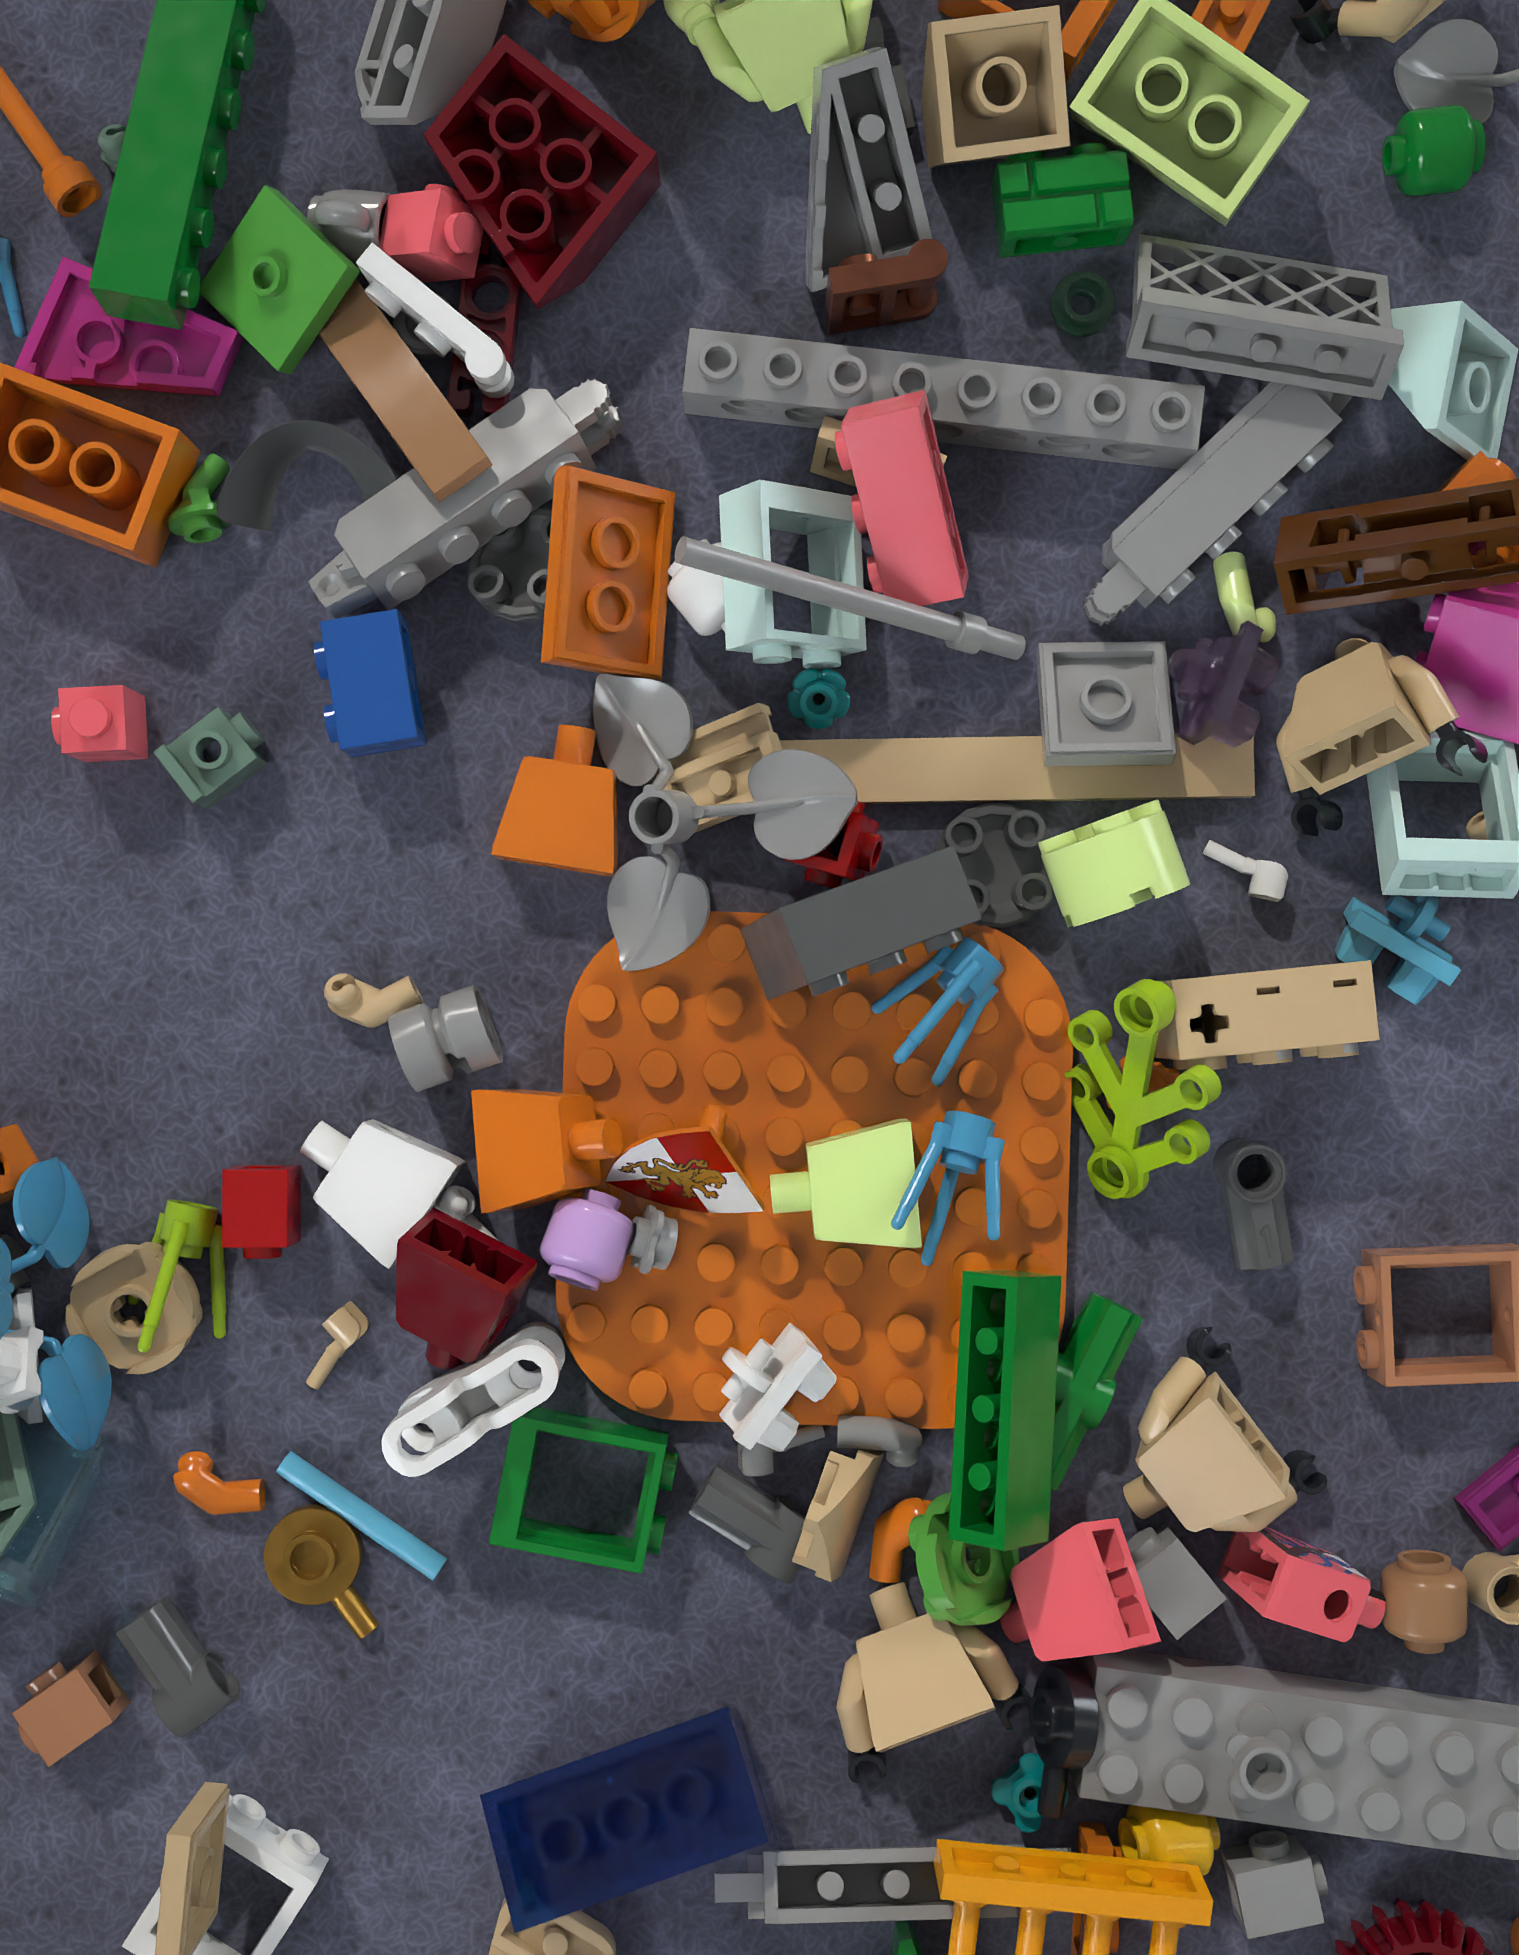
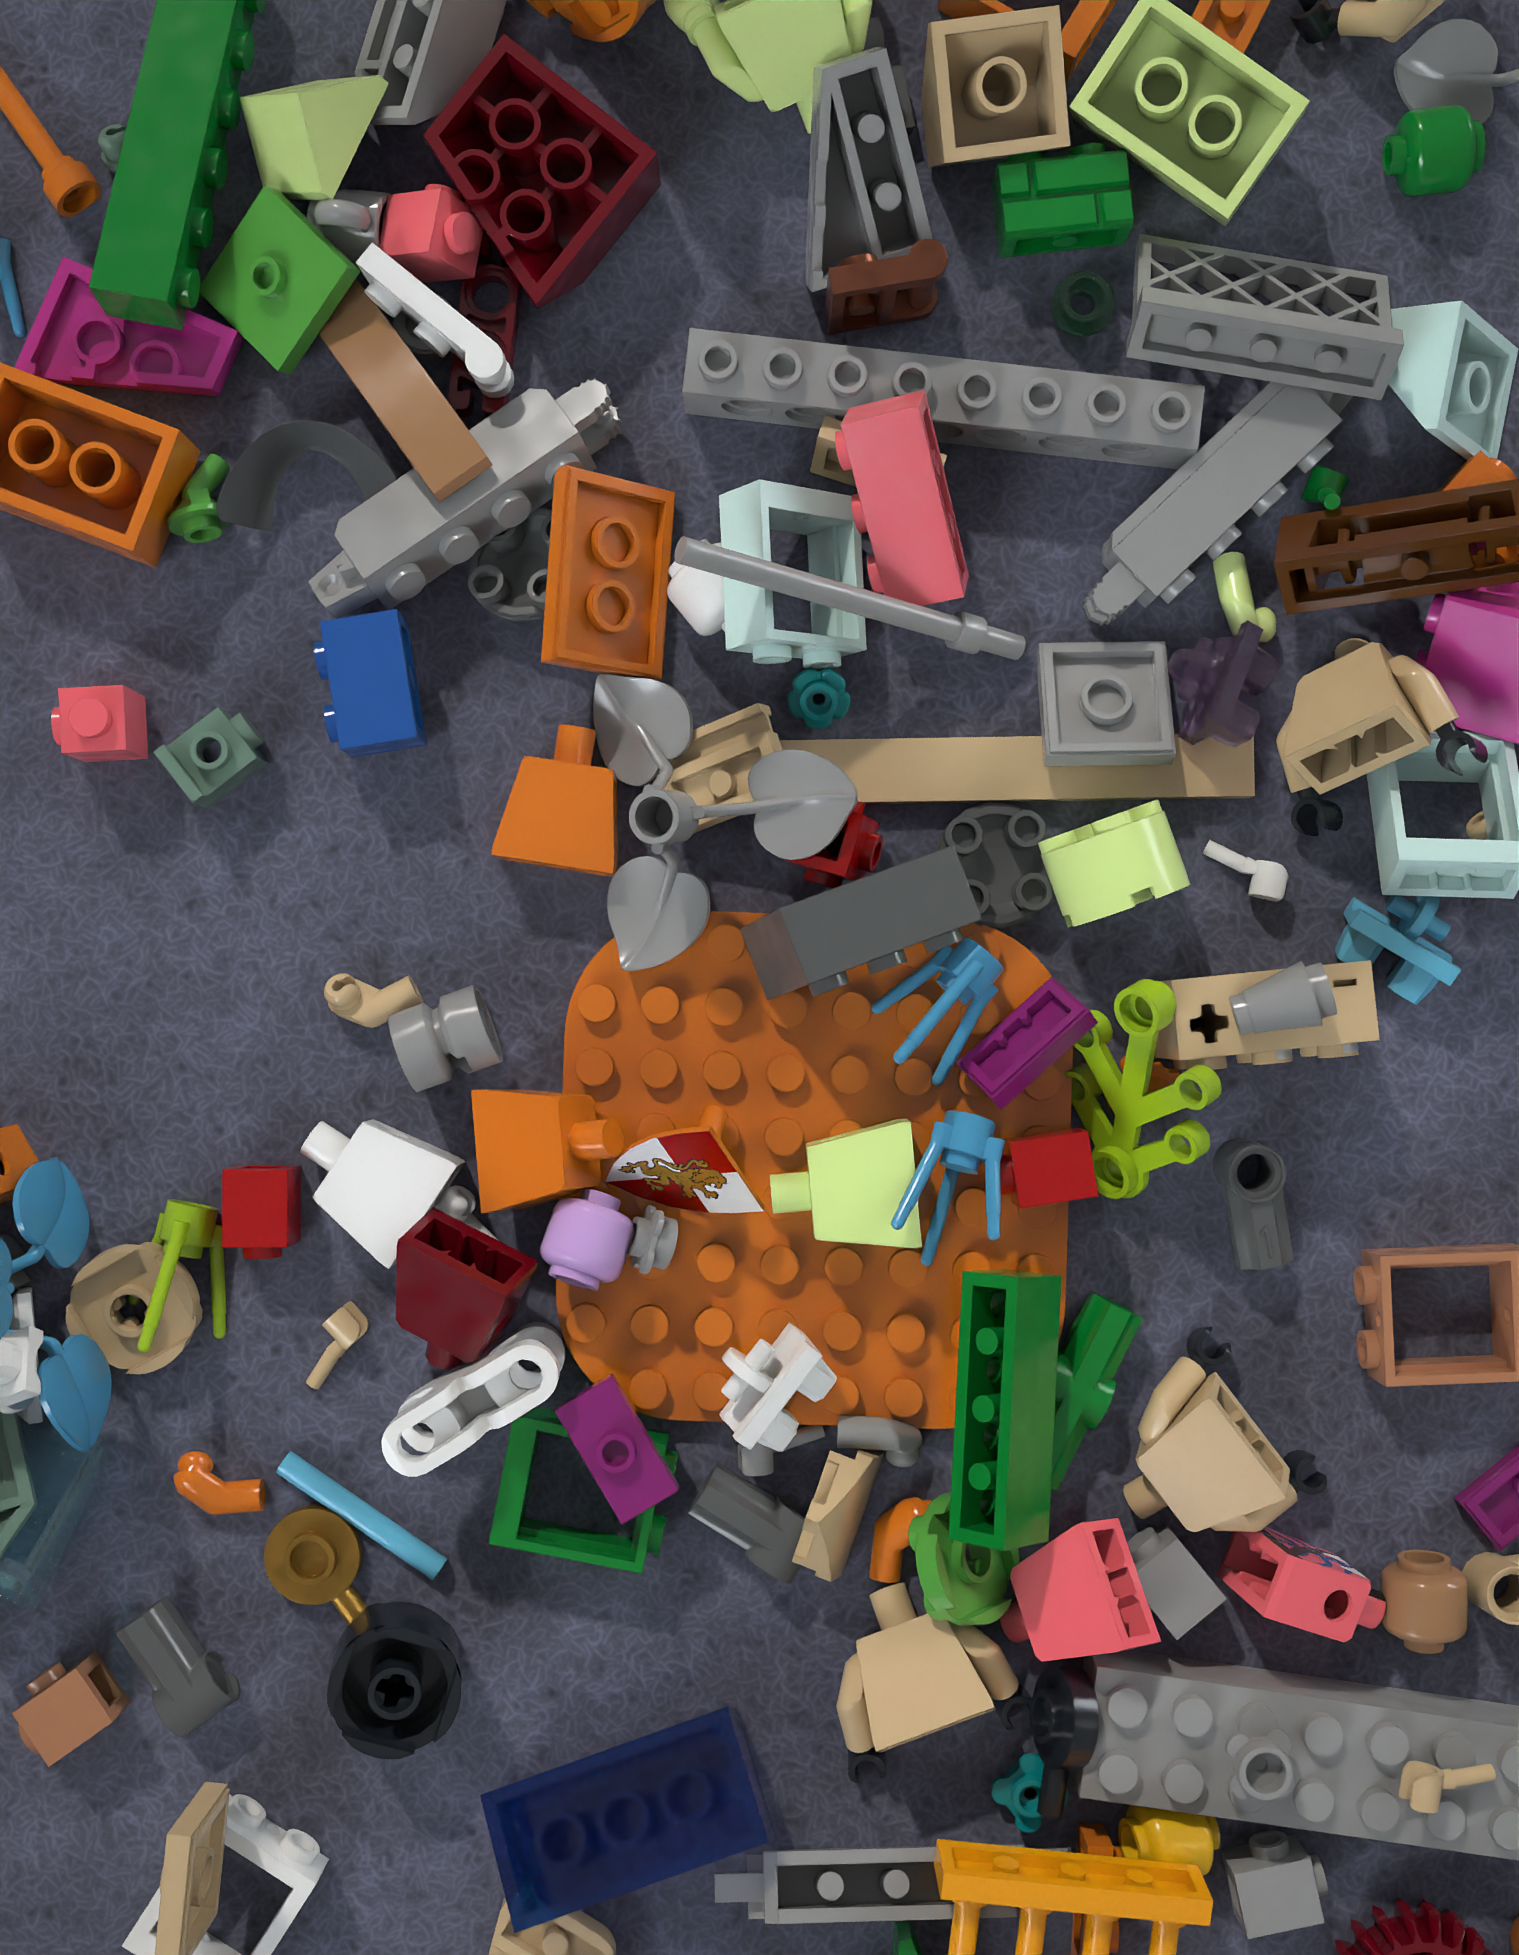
(310, 132): none -> yellowish green slope
(392, 1717): none -> black brick
(617, 1448): none -> magenta plate
(1027, 1043): none -> magenta plate
(1048, 1168): none -> red brick
(1285, 1001): none -> light grey cone
(1325, 487): none -> green hand
(1424, 1782): none -> tan hand

